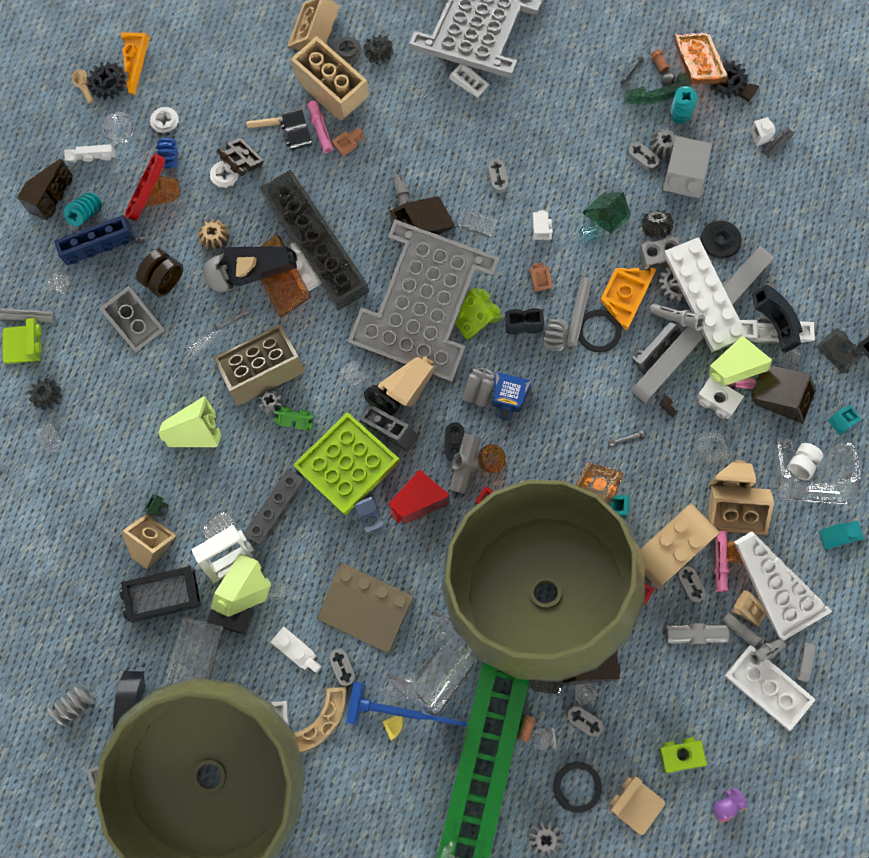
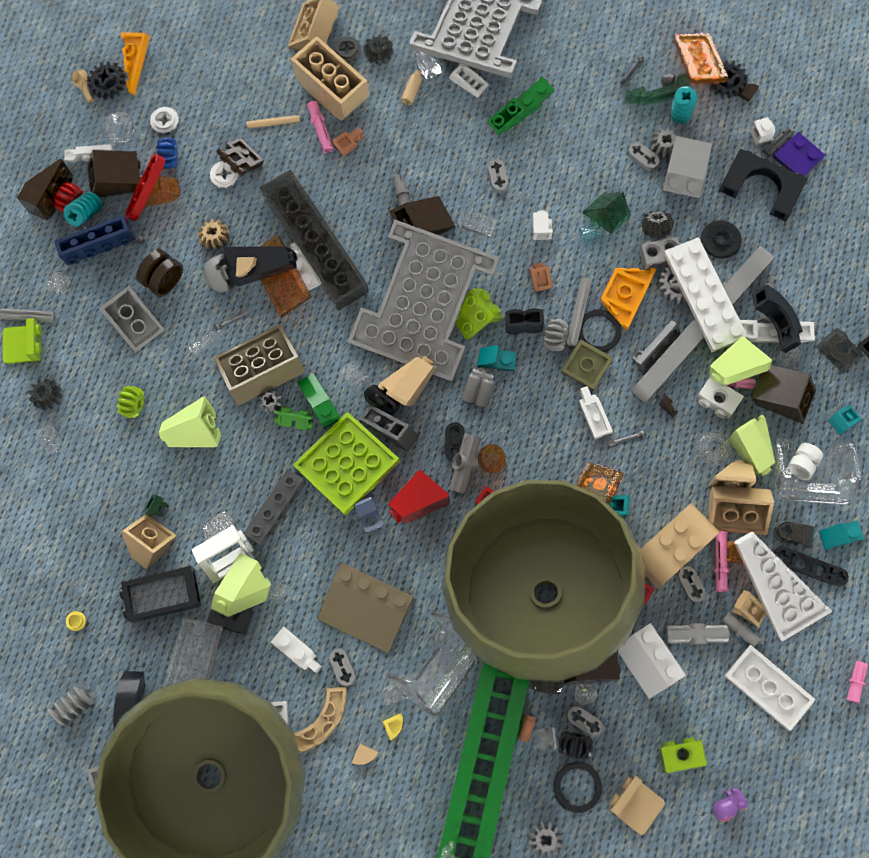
(66, 194): none -> red gear
(75, 621): none -> light yellow plate
(113, 172): none -> dark brown slope
(130, 401): none -> lime gear
(296, 129): black brick -> none
(318, 401): none -> green slope
(359, 704): blue piece -> none
(364, 755): none -> tan tile
(411, 88): none -> tan cylinder
(427, 65): none -> clear bracket
(496, 359): none -> teal slope
(509, 393): blue torso -> none
(522, 107): none -> green slope
(575, 745): none -> black gear
(587, 365): none -> olive plate
(594, 414): none -> white hinge
(650, 661): none -> white slope
(659, 60): nougat pin -> none
(684, 318): light grey pin -> none
(754, 445): none -> yellowish green slope
(767, 651): light grey pin -> none
(787, 182): none -> black arch
(797, 534): none -> clear smoke piece
(799, 155): none -> dark purple plate
(805, 662): light grey beam -> none
(810, 563): none -> black beam
(857, 682): none -> bright pink axle

